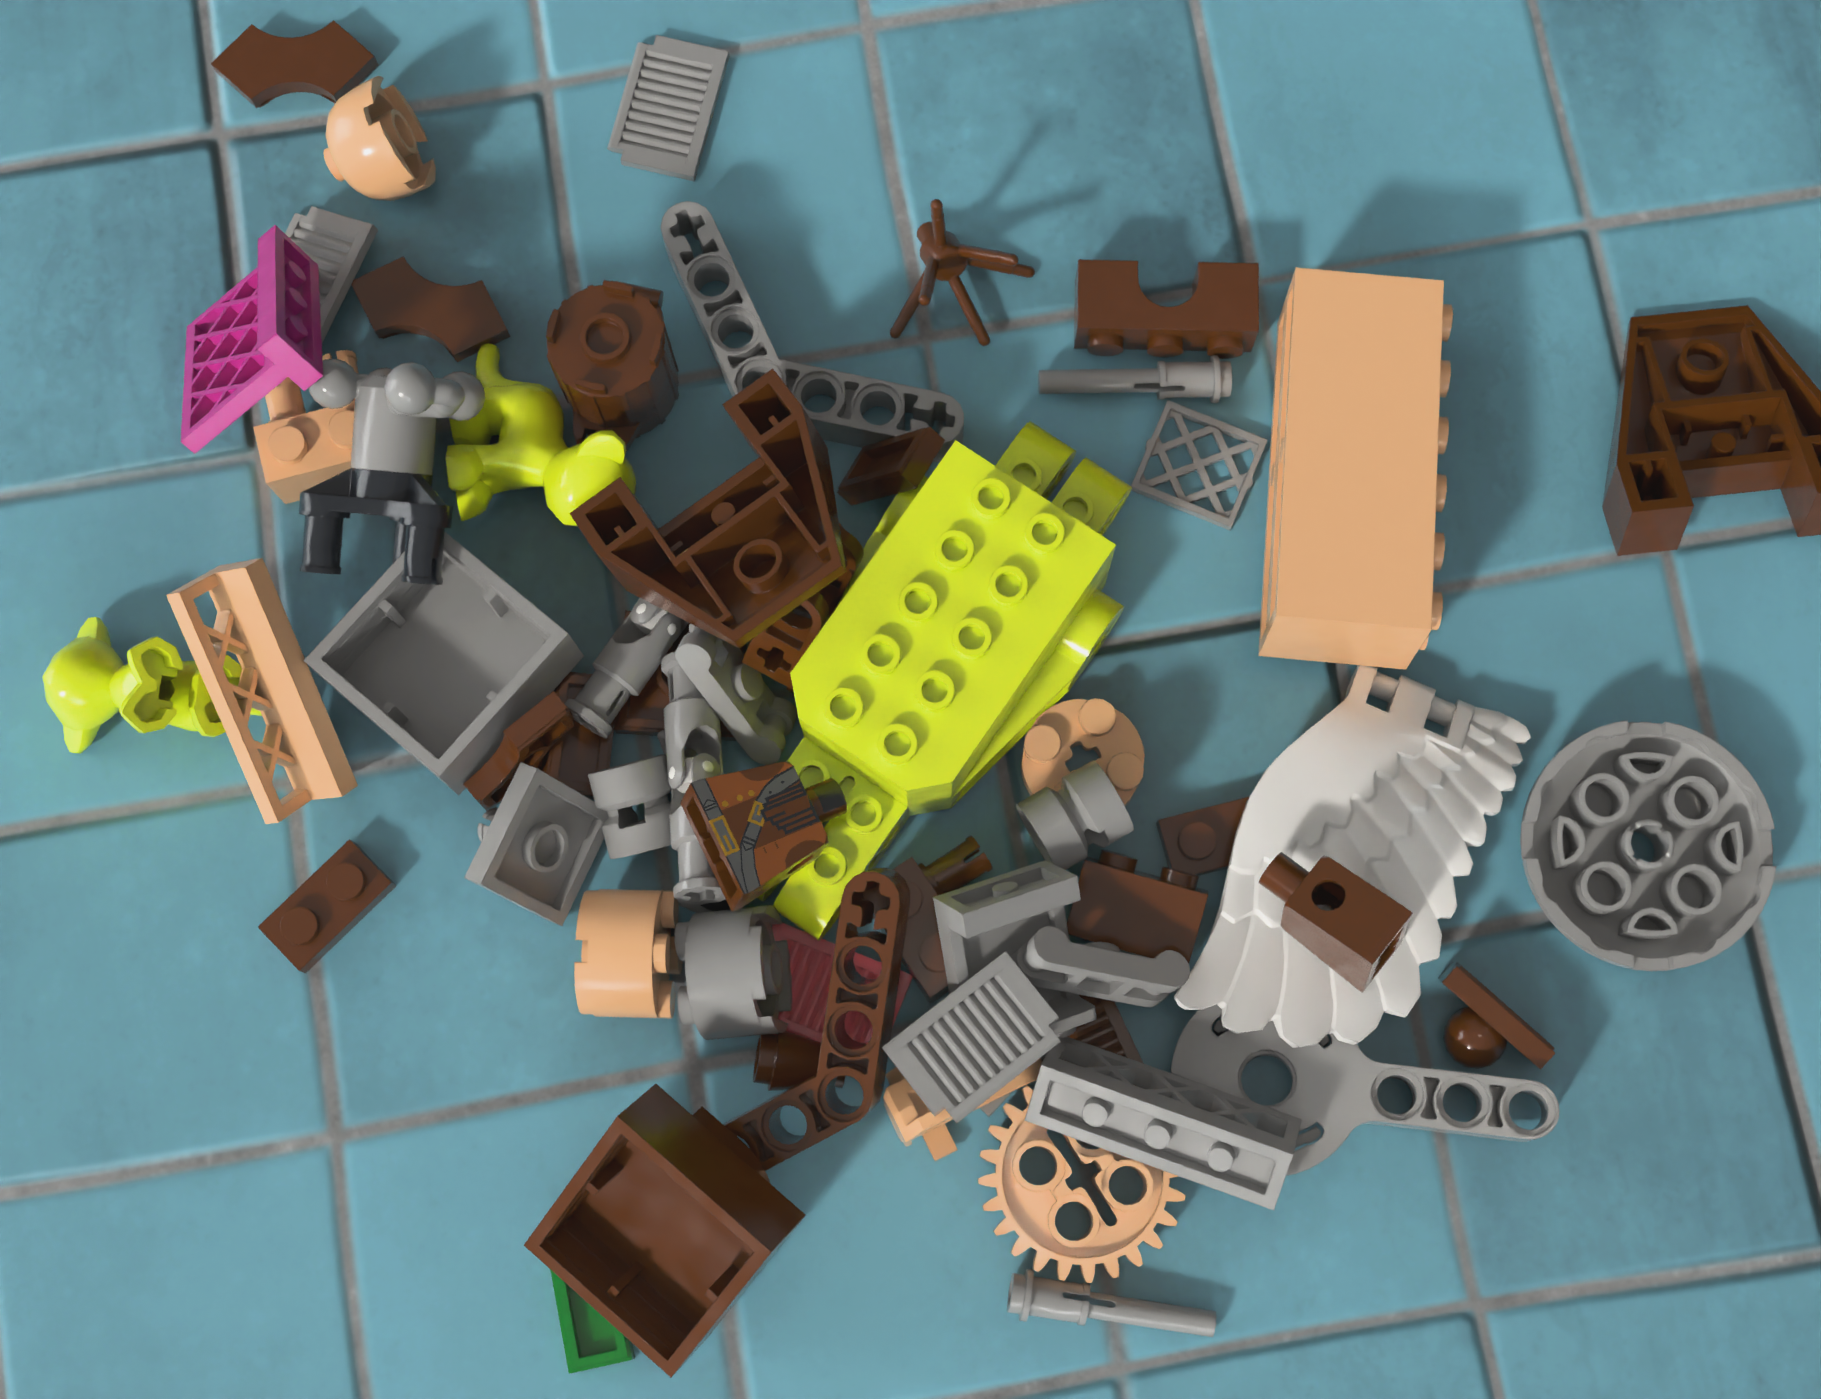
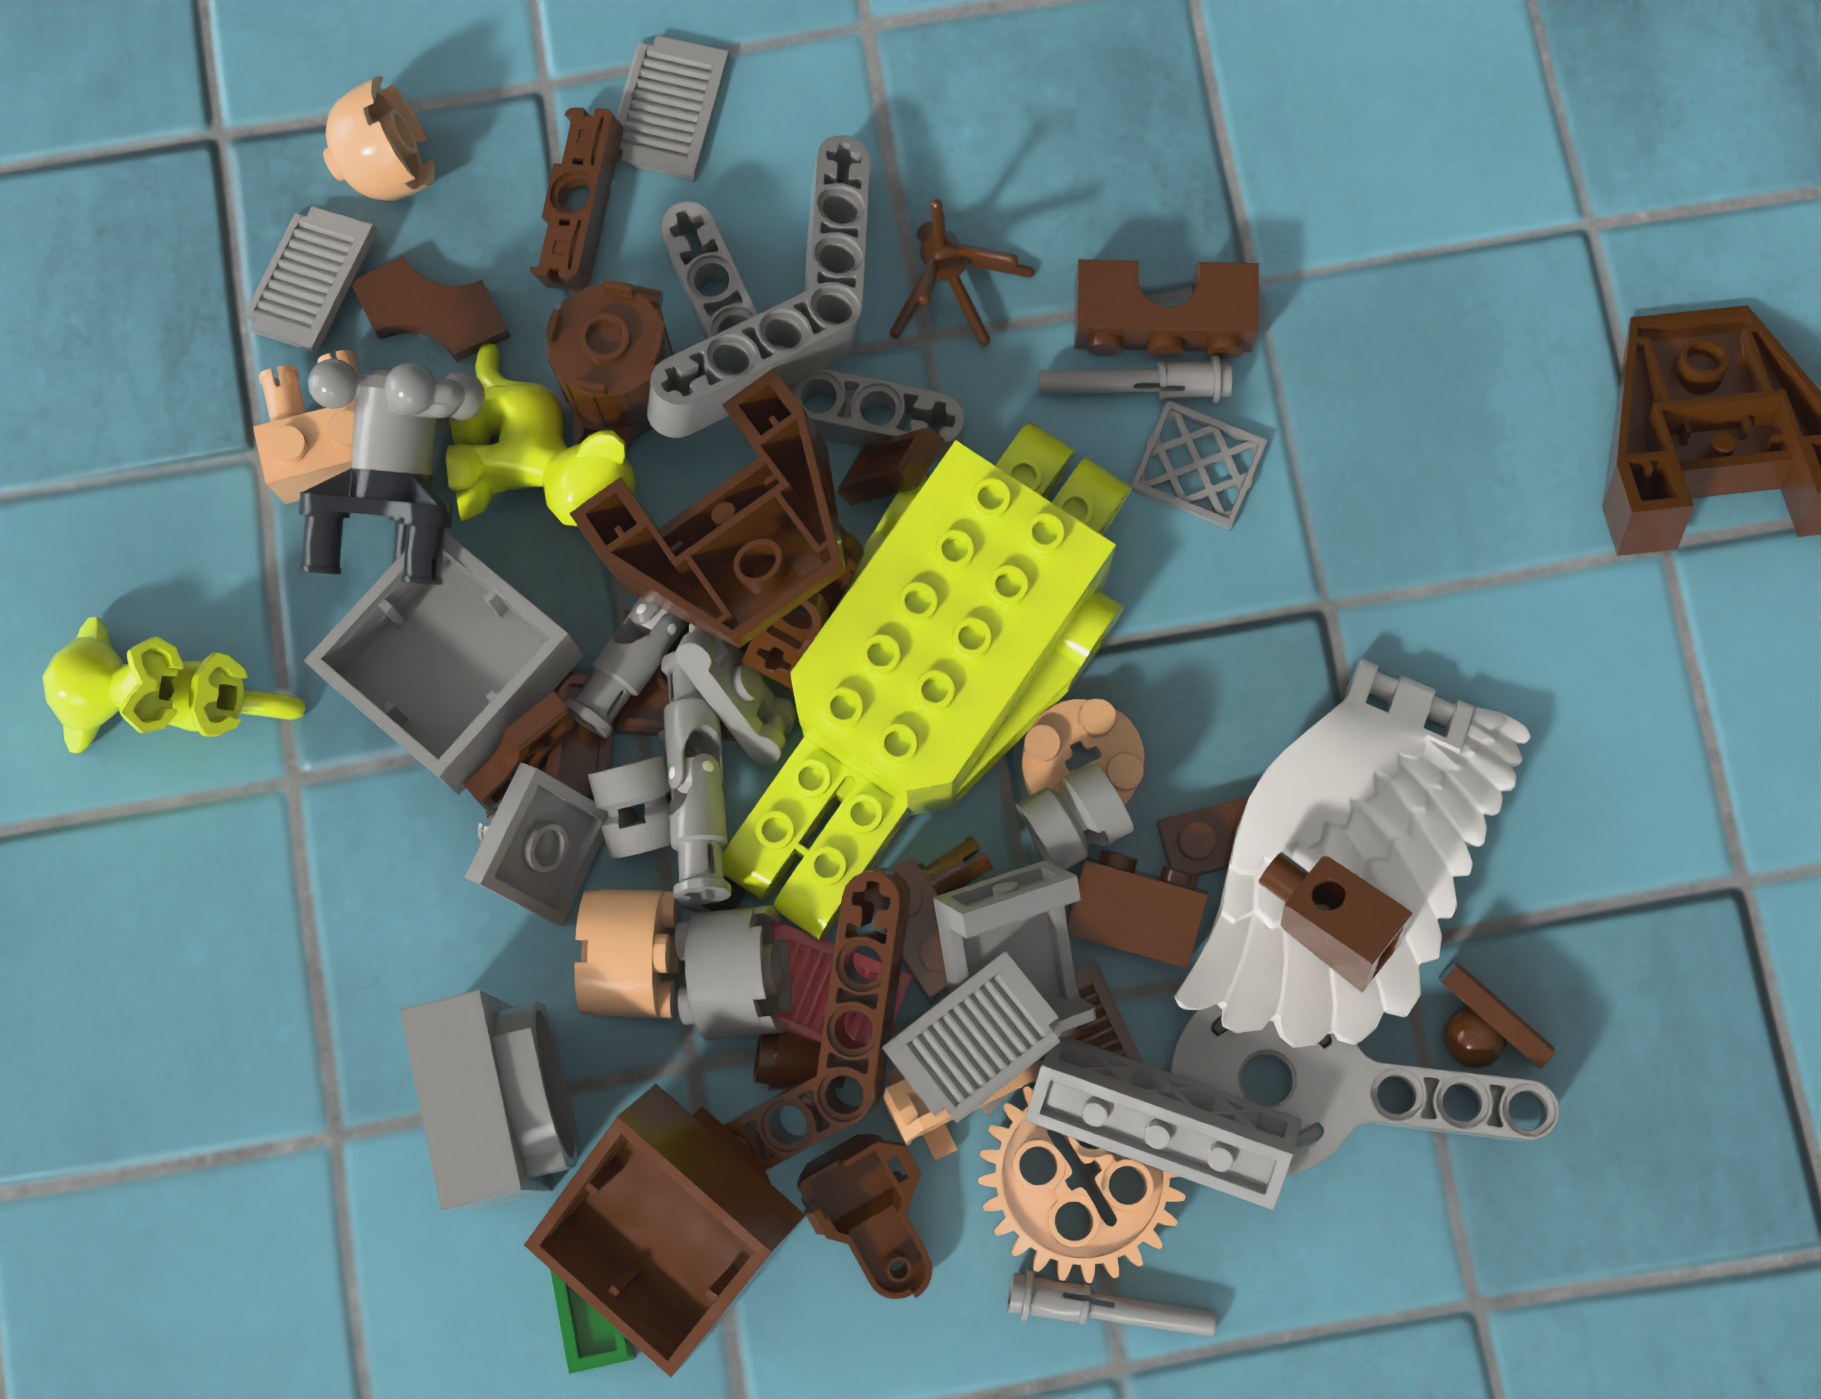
(252, 340): dark pink fence -> none
(271, 680): light nougat fence -> none
(317, 63): reddish brown tile -> none
(327, 906): reddish brown plate -> none
(490, 1098): none -> light grey container
(575, 234): none -> reddish brown piece
(692, 387): none -> light grey beam
(760, 826): torso -> none
(865, 1204): none -> reddish brown piece
(1100, 969): light grey plate -> none
(1356, 470): light nougat brick -> none
(1706, 834): light grey brick -> none

